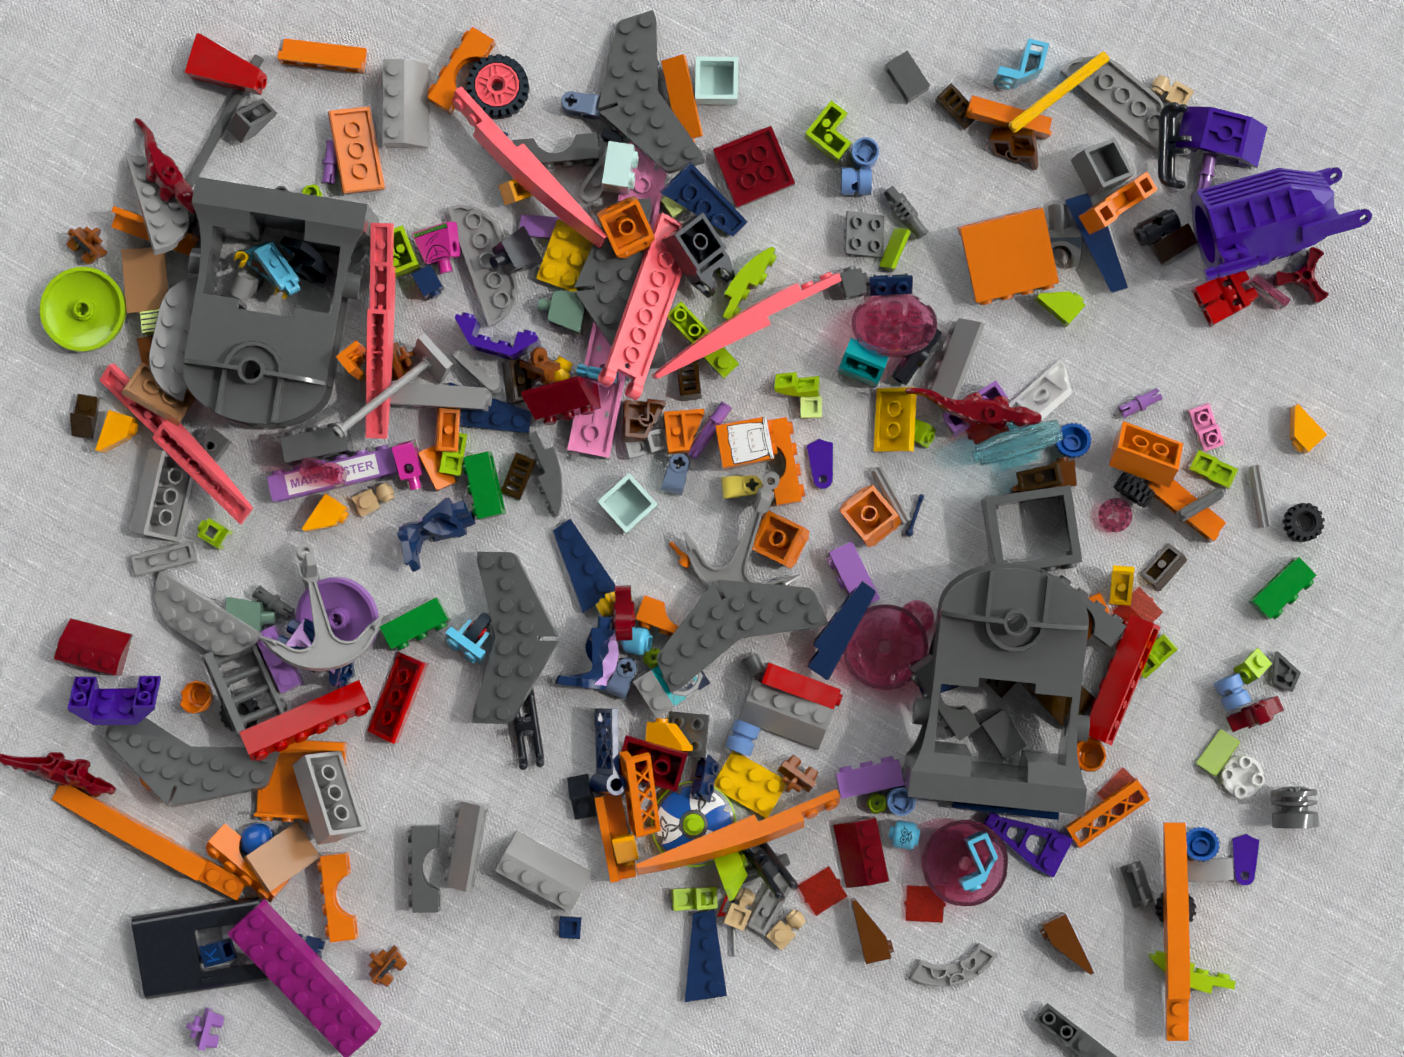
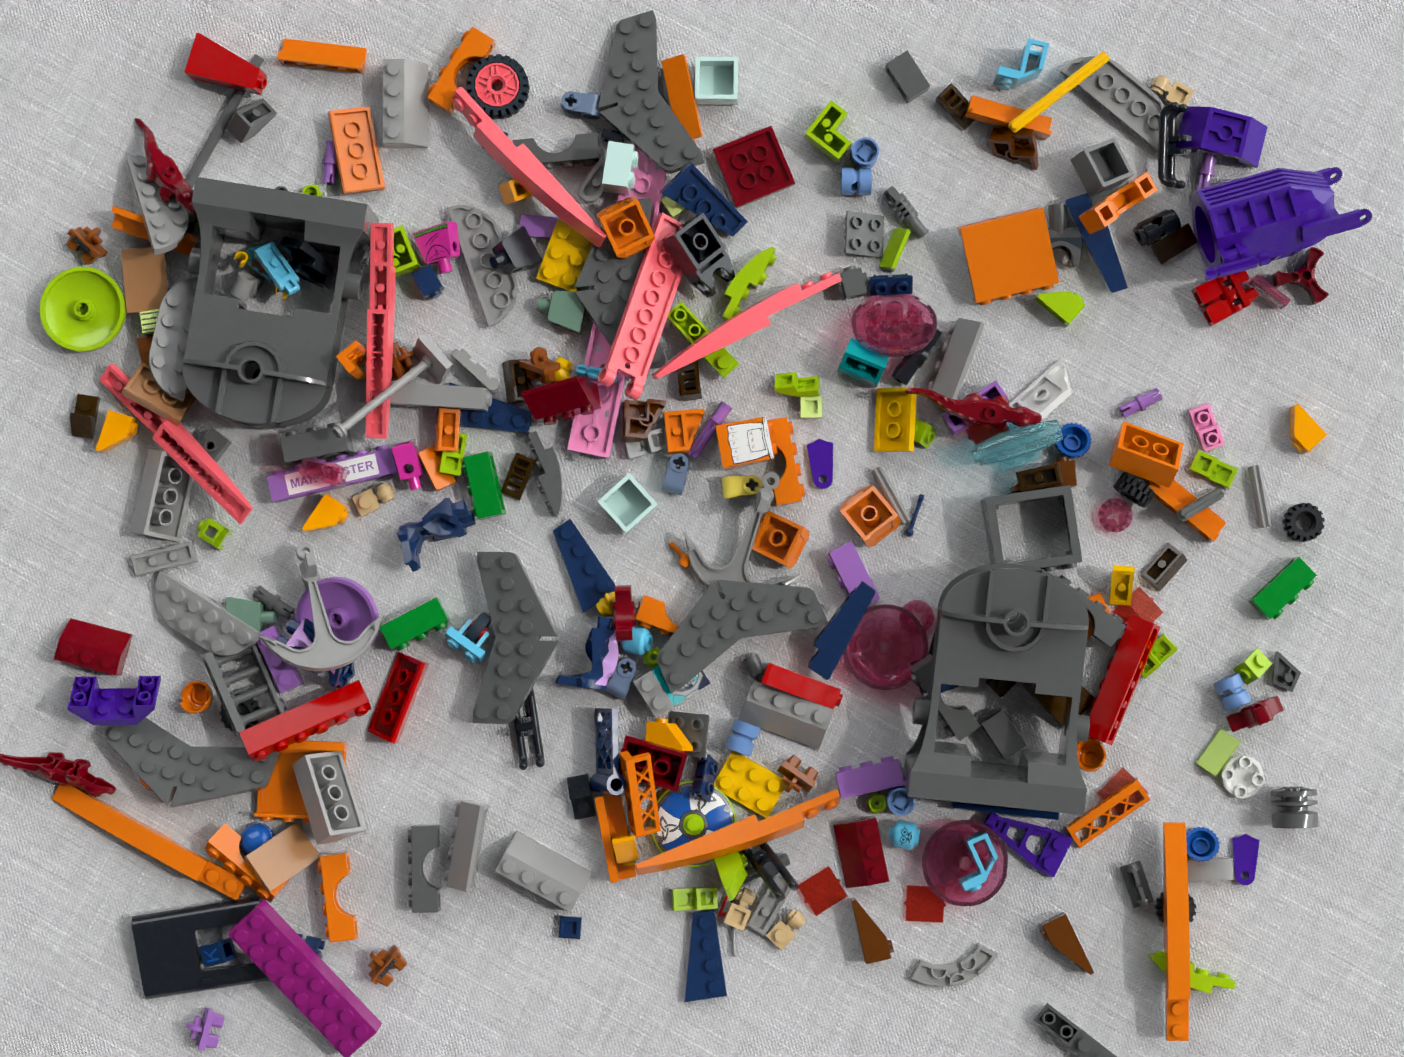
(524, 342): dark purple slope -> none

